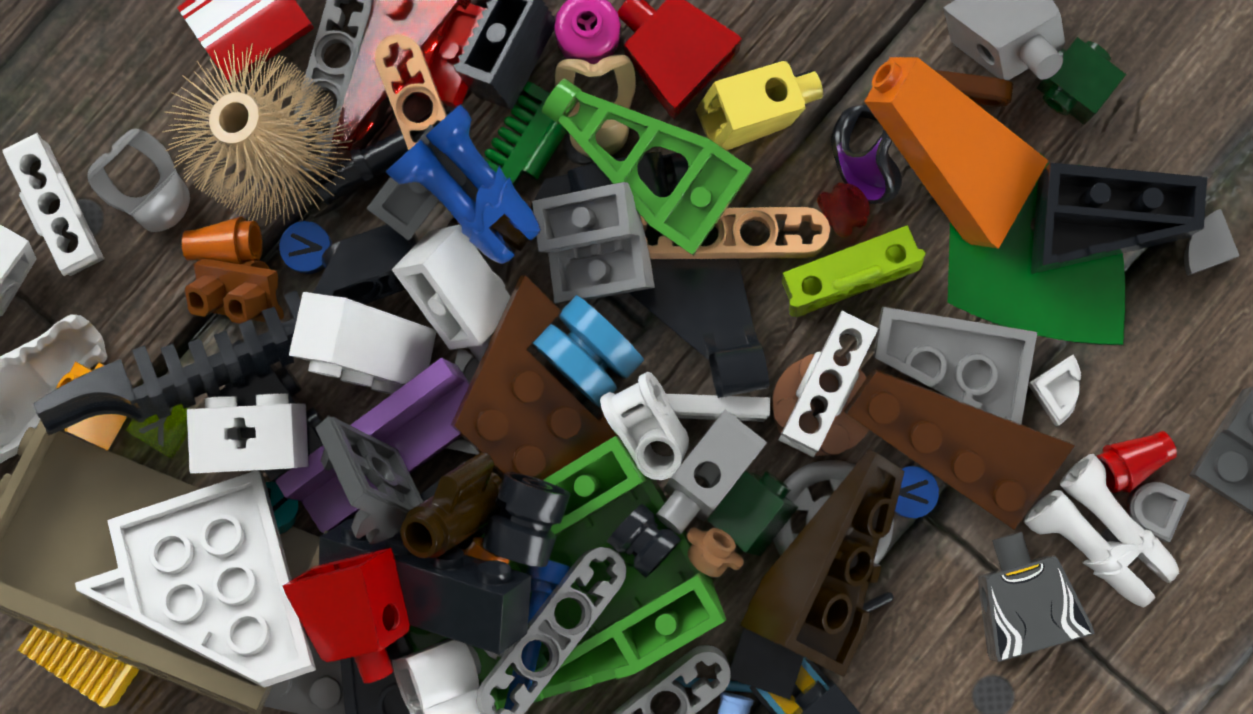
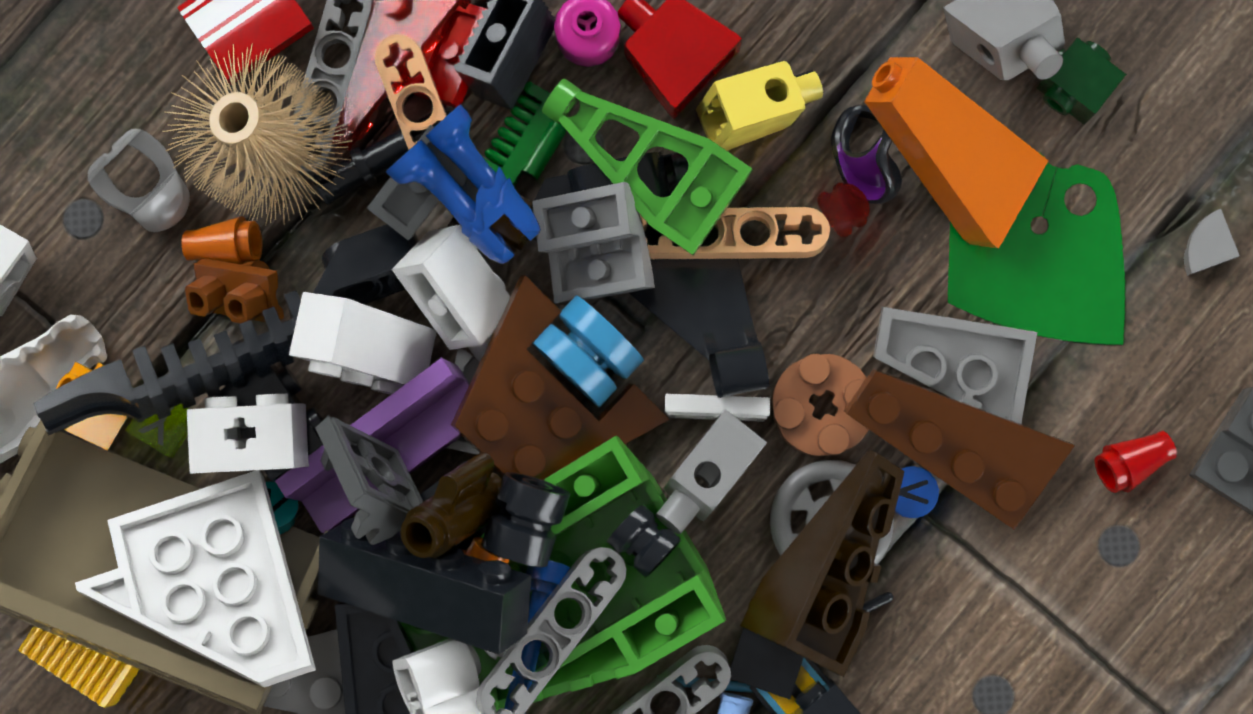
(37, 201): white piece -> none
(304, 246): blue tile -> none
(352, 610): red torso -> none
(612, 133): tan piece -> none
(645, 416): white piece -> none
(713, 551): medium nougat plate -> none
(754, 511): dark green brick -> none
(810, 389): white piece -> none
(852, 271): lime piece -> none
(981, 89): reddish brown tile -> none
(1028, 603): dark grey torso -> none
(1058, 389): white tile -> none
(1108, 559): white piece -> none
(1111, 211): black wedge -> none
(1157, 508): light grey tile -> none

